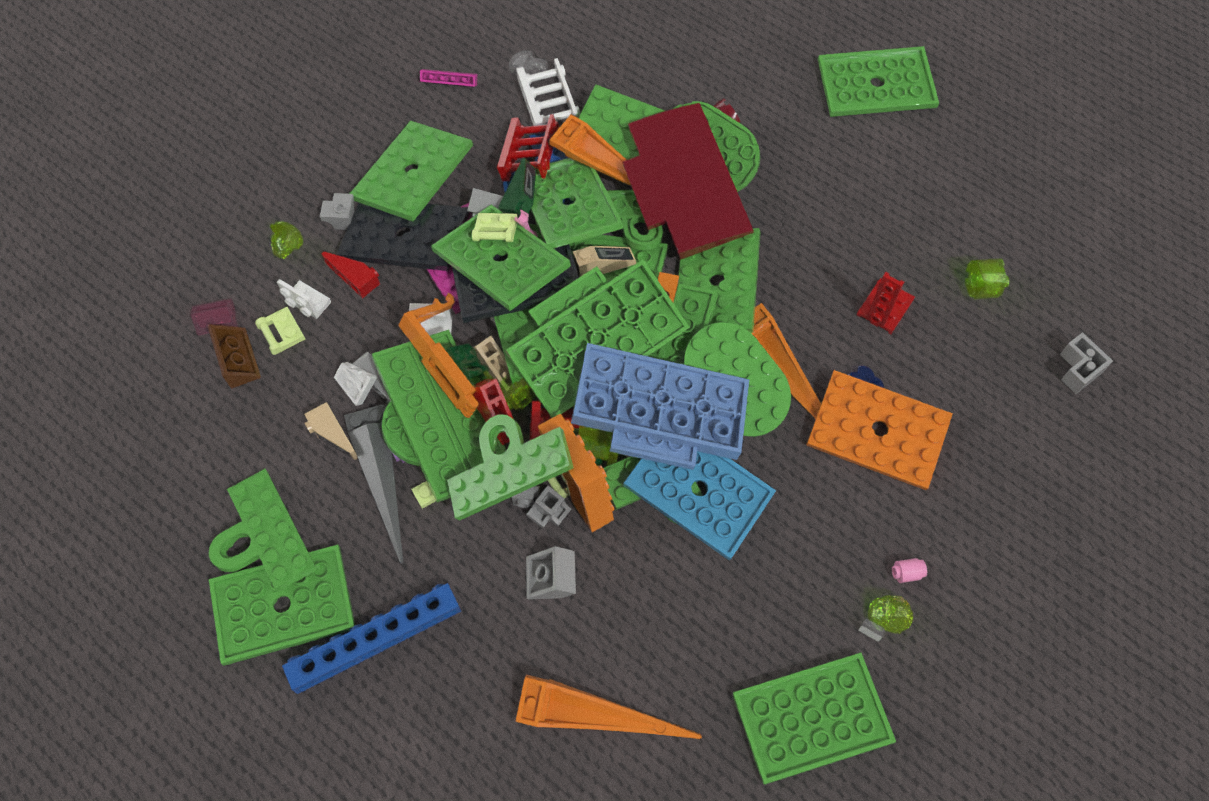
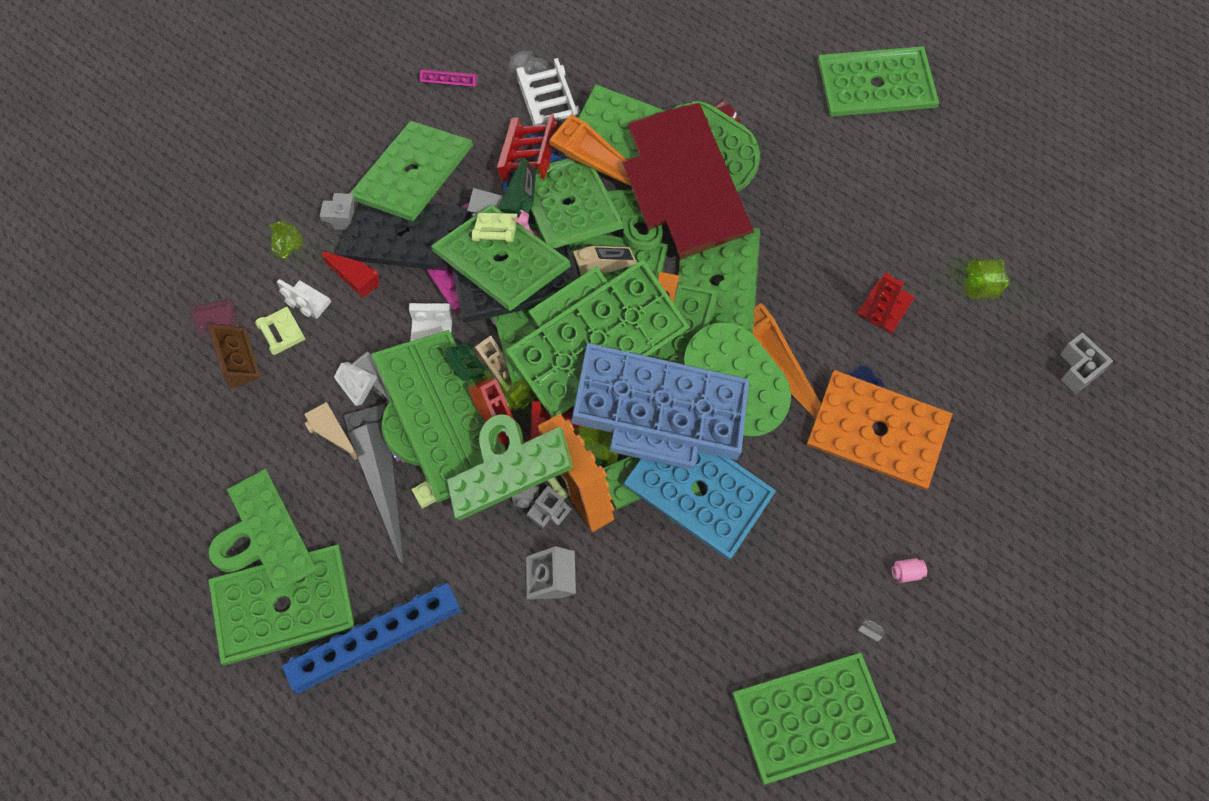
(437, 359): orange hinge -> none
(561, 706): orange plate -> none
(895, 614): clear neon green hair -> none

